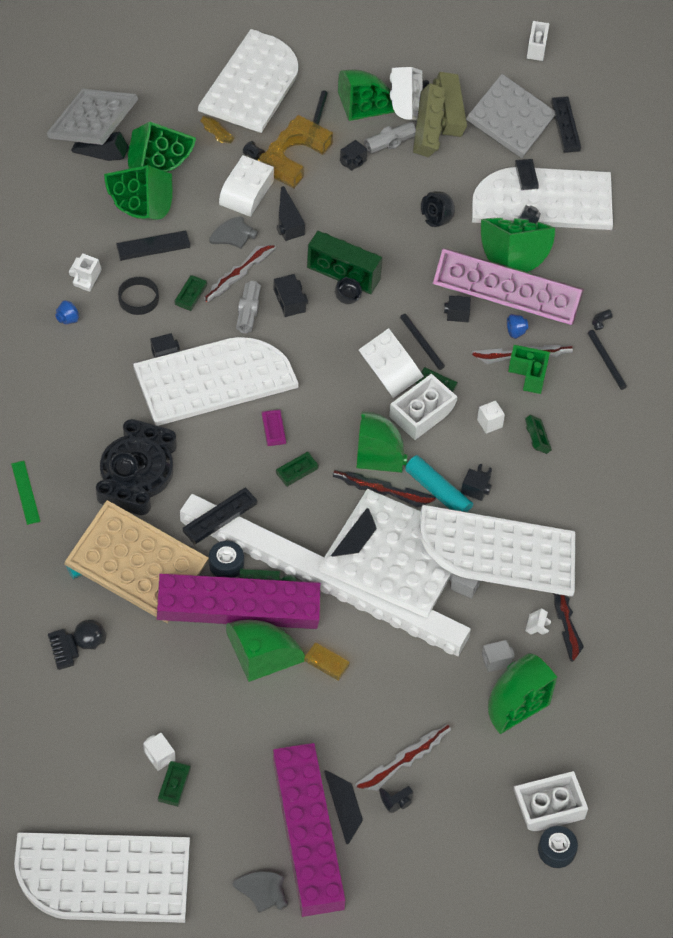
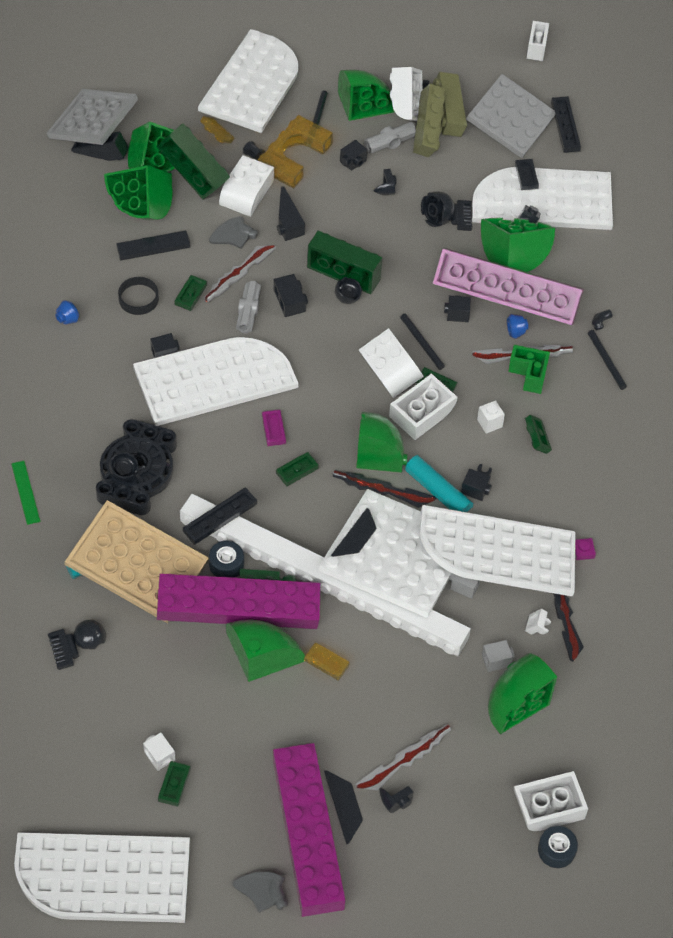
(86, 271): white brick -> none
(193, 161): none -> dark green brick
(388, 185): none -> black plate
(462, 215): none -> black piece
(584, 549): none -> magenta plate

